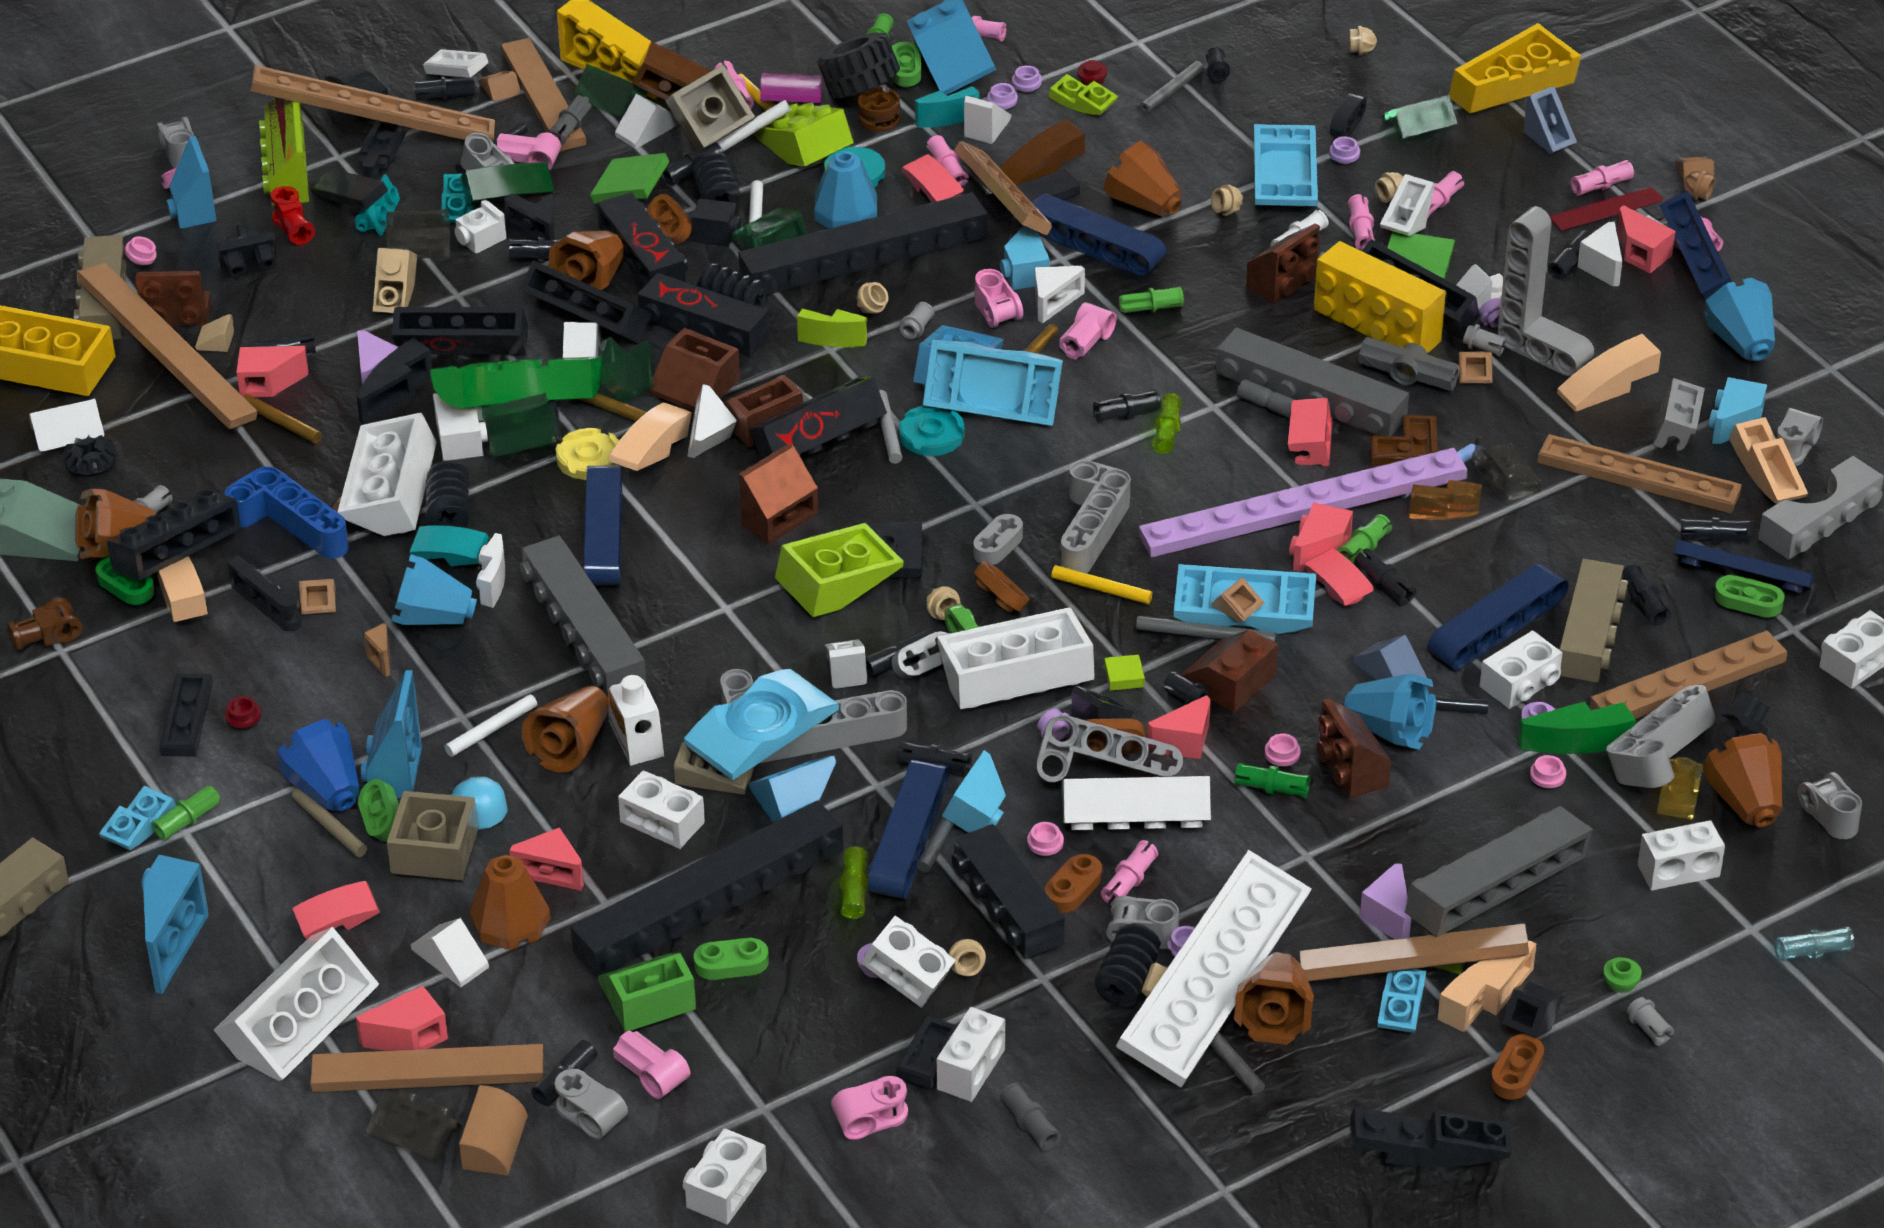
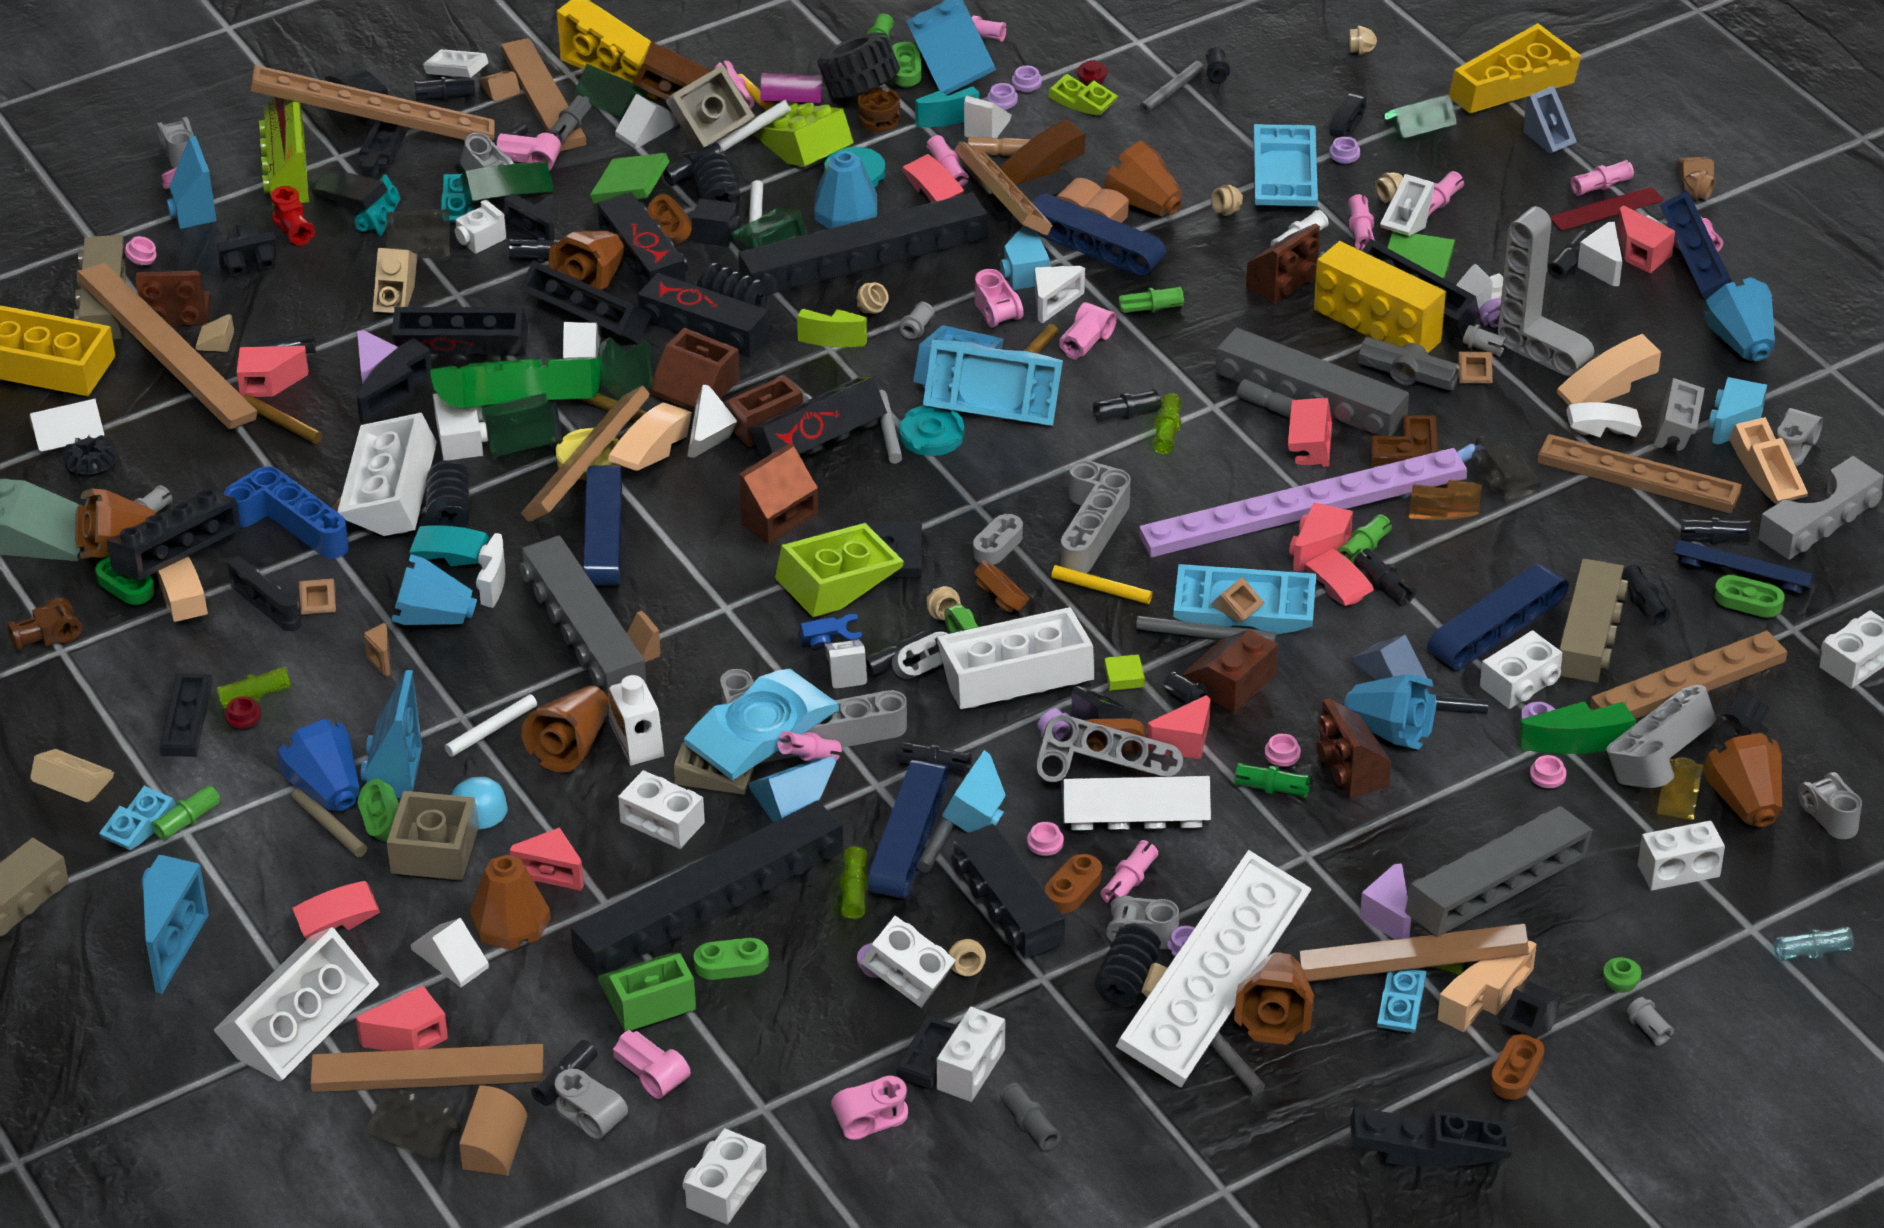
(70, 774): none -> tan slope
(255, 686): none -> clear neon green pin
(585, 454): none -> medium nougat tile
(645, 636): none -> medium nougat slope
(808, 746): none -> bright pink pin
(824, 631): none -> blue plate
(992, 146): none -> medium nougat piece
(1094, 198): none -> nougat brick
(1595, 417): none -> white slope

